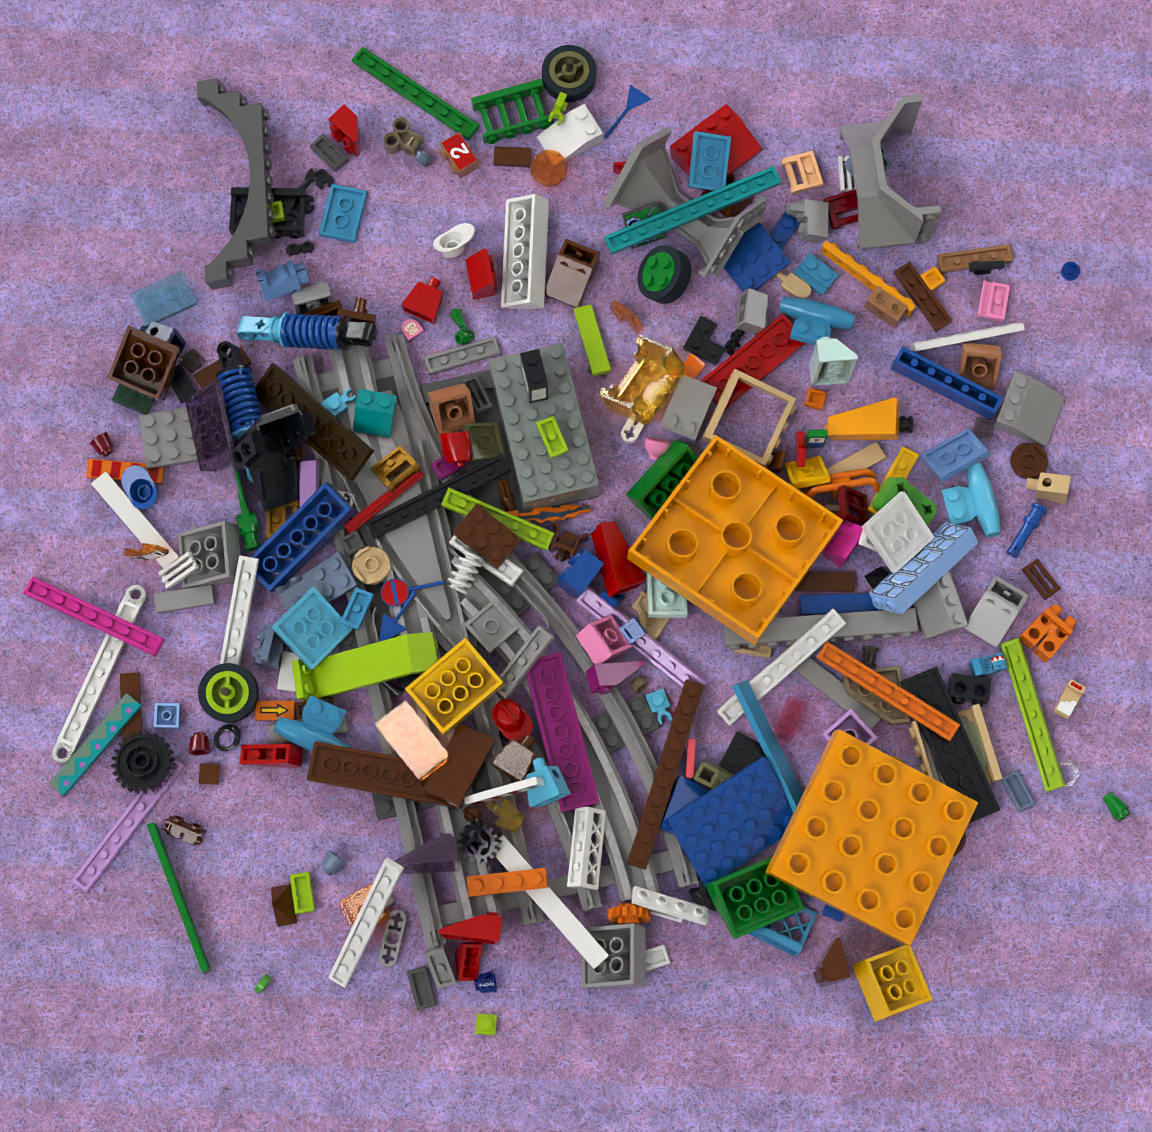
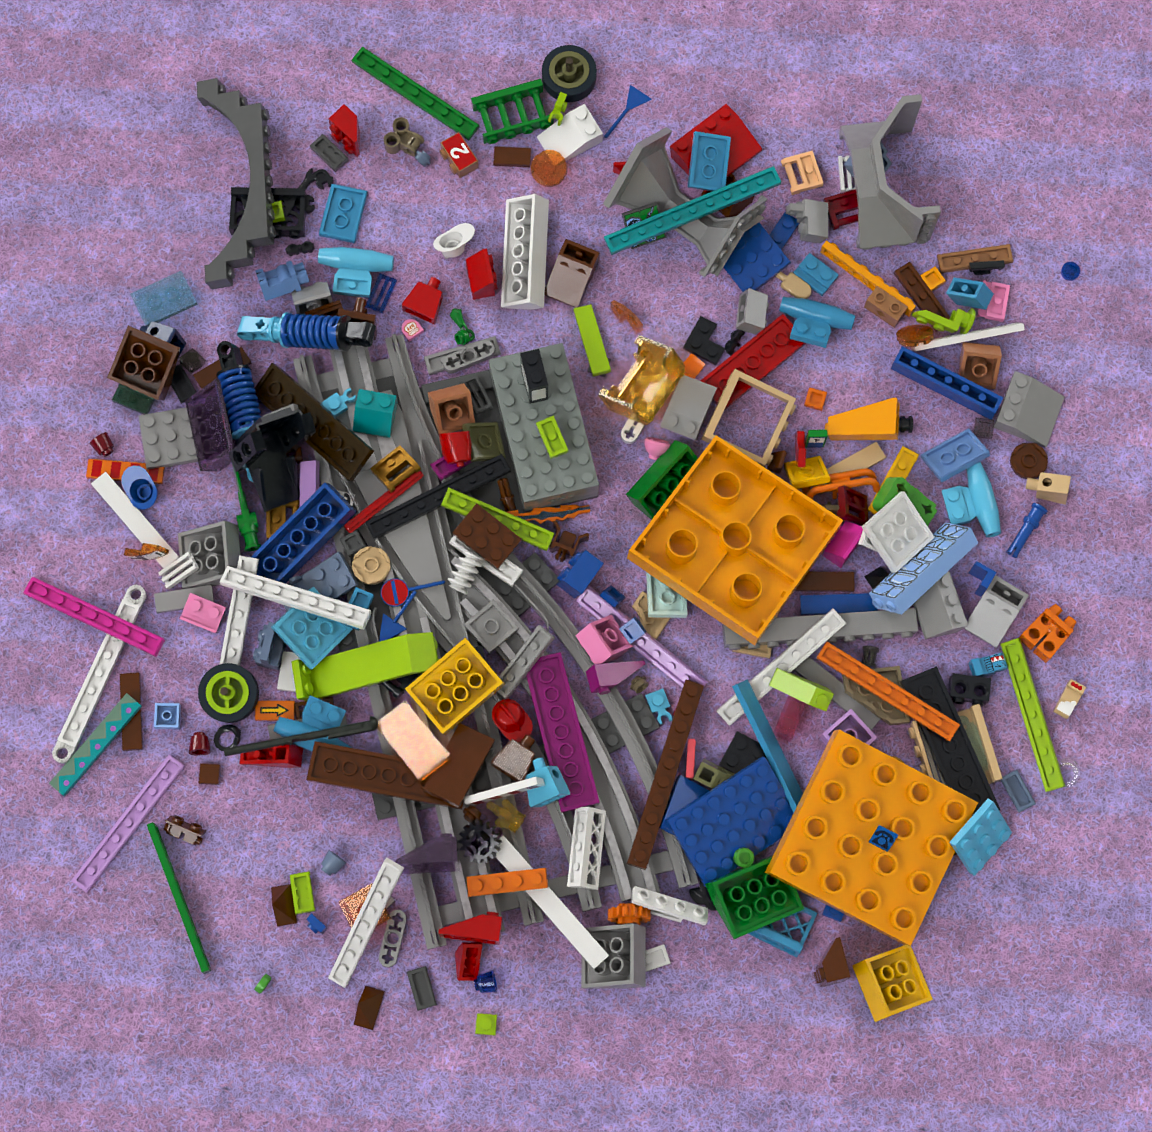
(155, 769): black gear -> none
(203, 613): none -> bright pink plate
(295, 597): none -> white tile
(315, 925): none -> blue plate
(331, 733): none -> pearl dark grey bar
(354, 268): none -> medium azure plate
(368, 1007): none -> reddish brown slope
(375, 307): none -> clear blue tile
(440, 967): light grey plate -> none
(471, 349): none -> light grey beam
(617, 571): red slope -> none
(664, 274): wheel -> none
(743, 857): none -> bright green tile
(802, 689): none -> lime slope
(831, 362): light aqua slope -> none
(883, 838): none -> clear blue sticker
(915, 334): none -> clear orange tile
(957, 318): none -> lime piece
(970, 293): none -> dark azure brick
(981, 837): none -> medium azure plate
(984, 574): none -> blue panel
(1025, 570): reddish brown tile -> none
(1117, 808): green cone -> none

